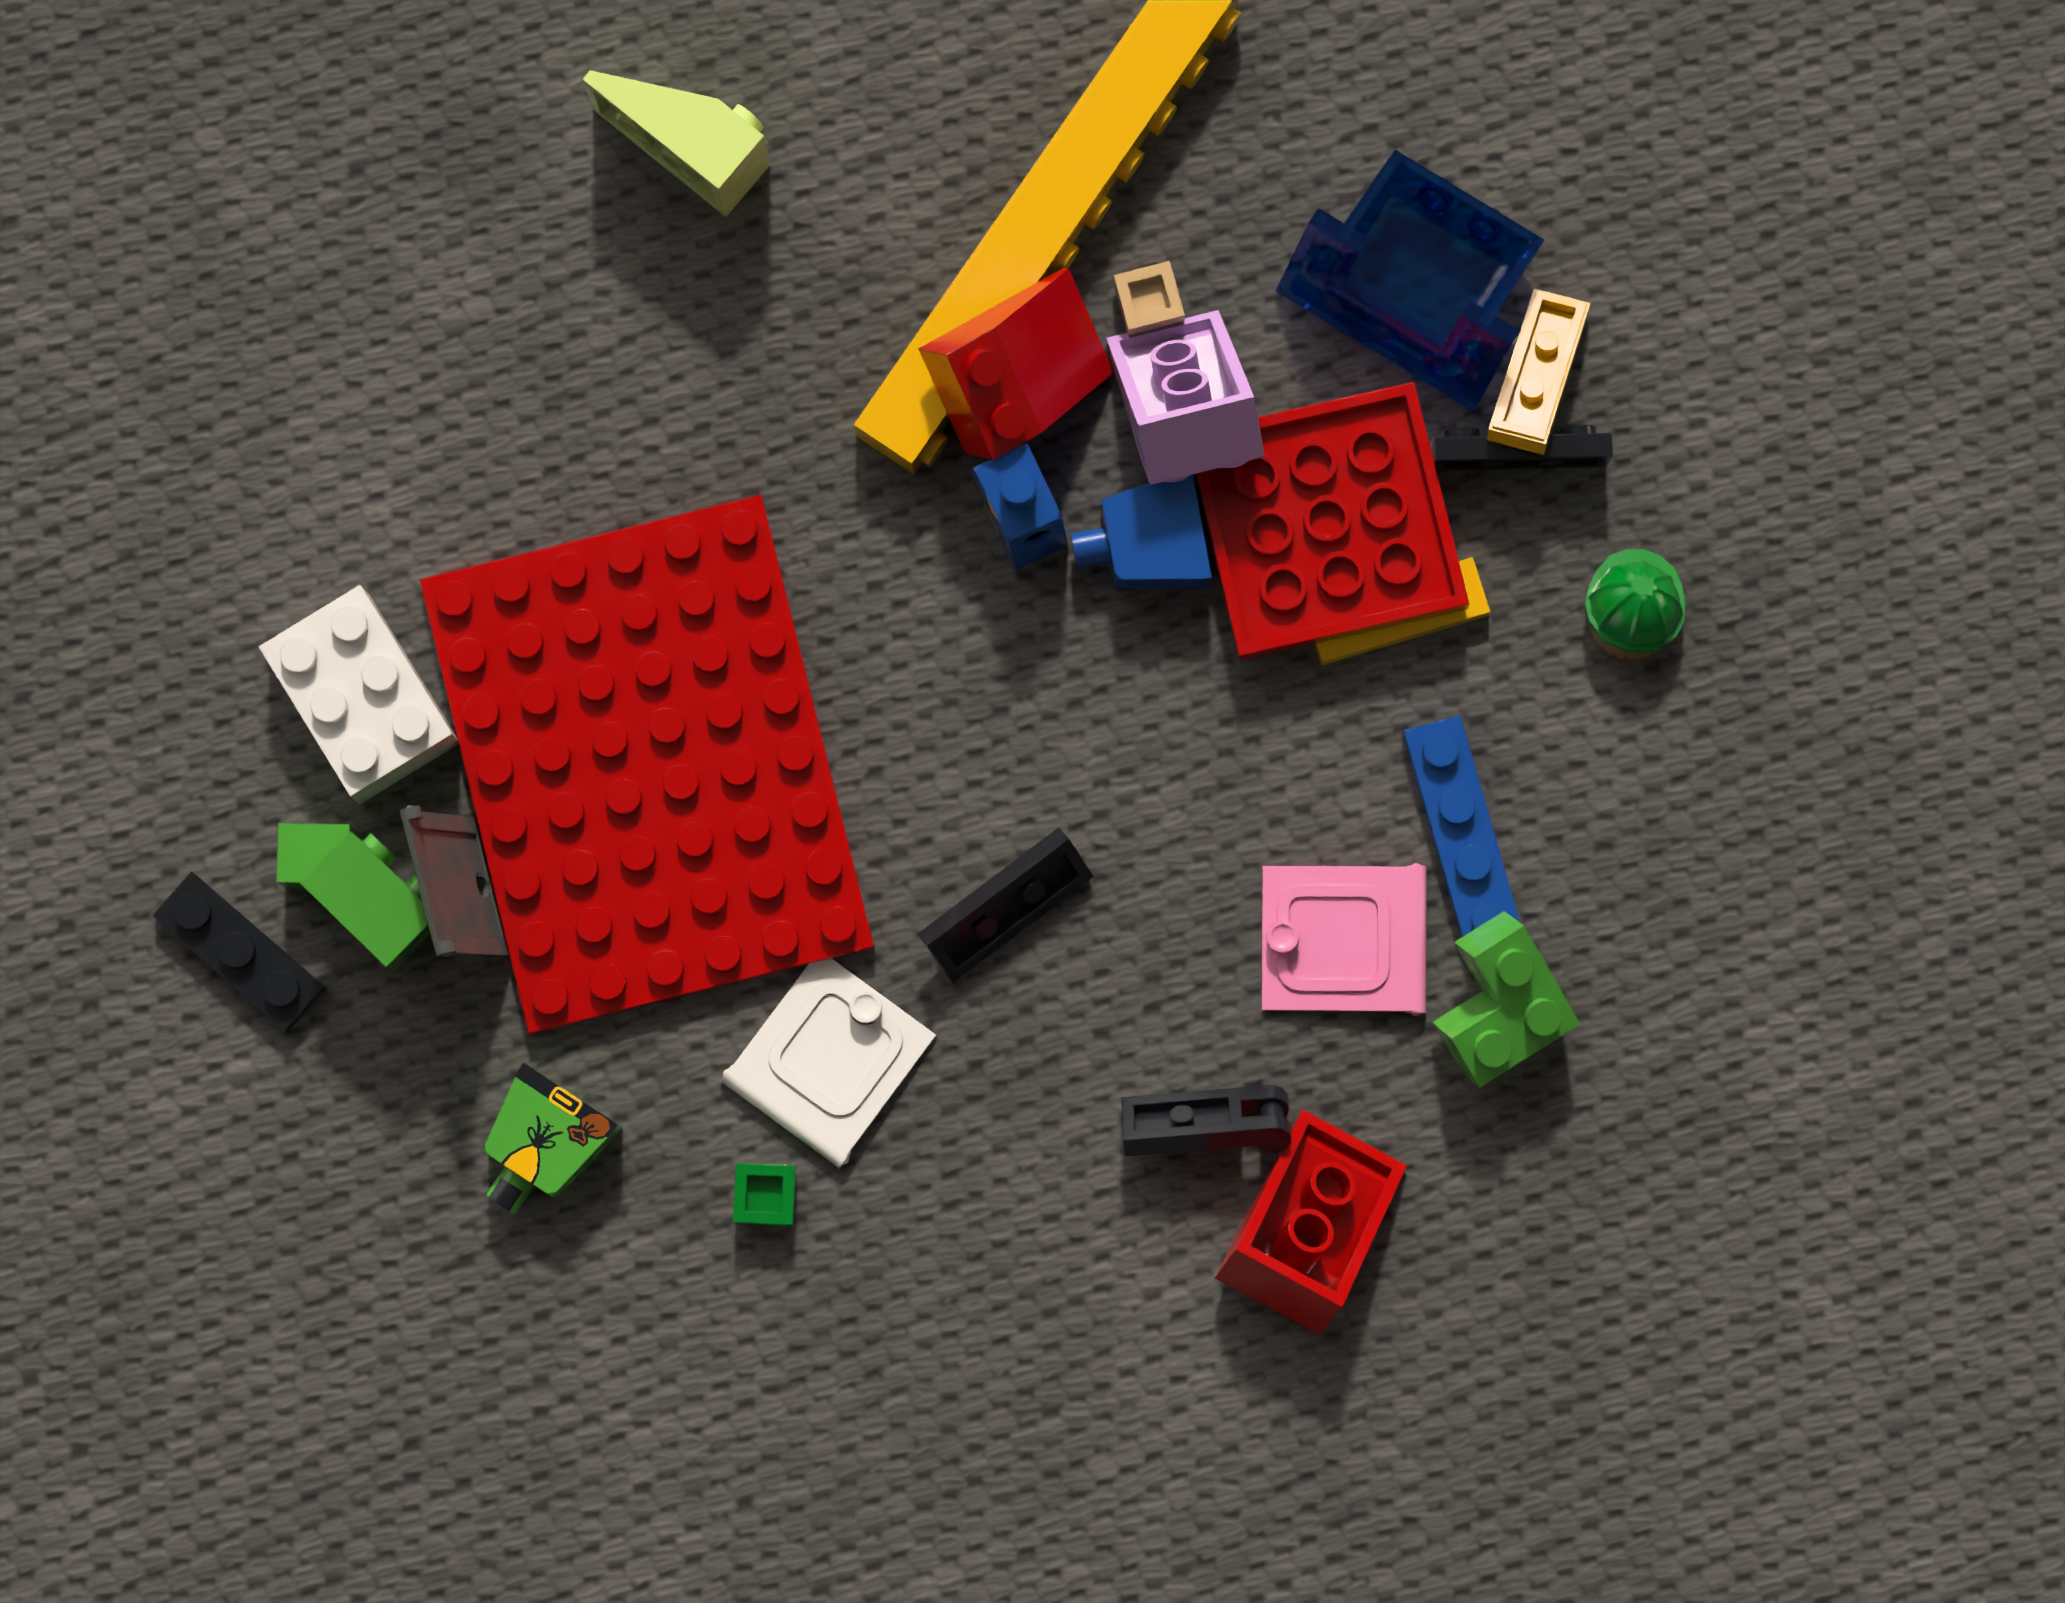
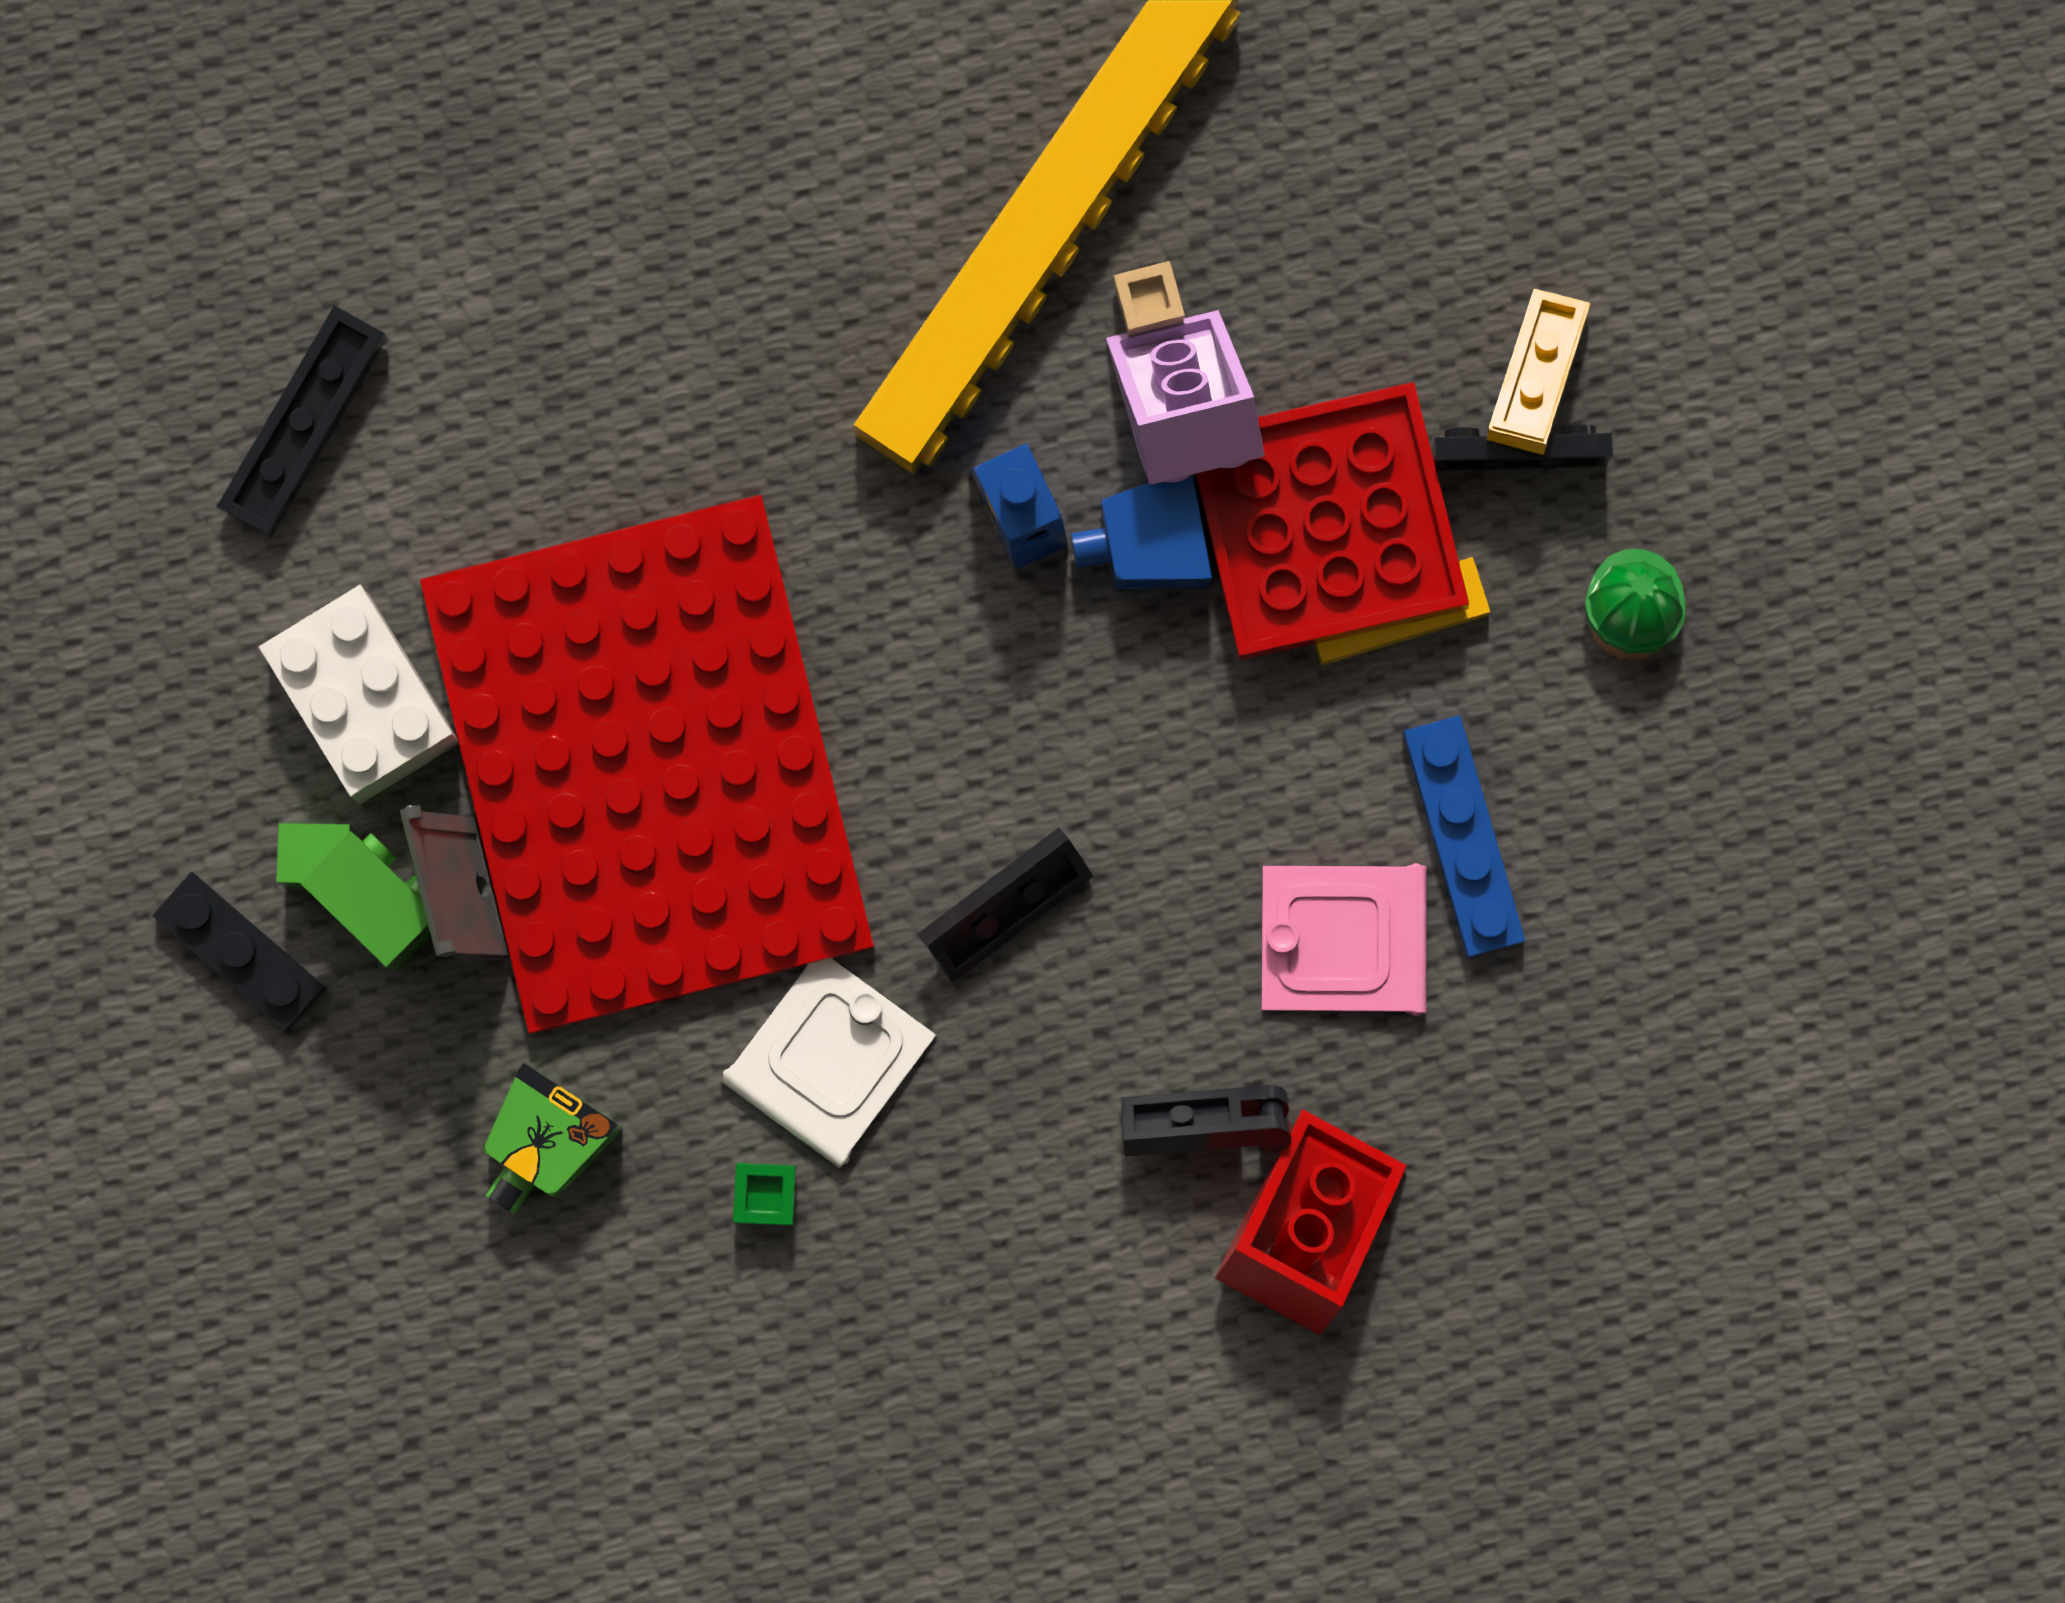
(302, 421): none -> black plate
(689, 134): yellowish green slope -> none
(1017, 366): red slope -> none
(1417, 277): clear blue windscreen -> none
(1514, 1012): bright green brick -> none

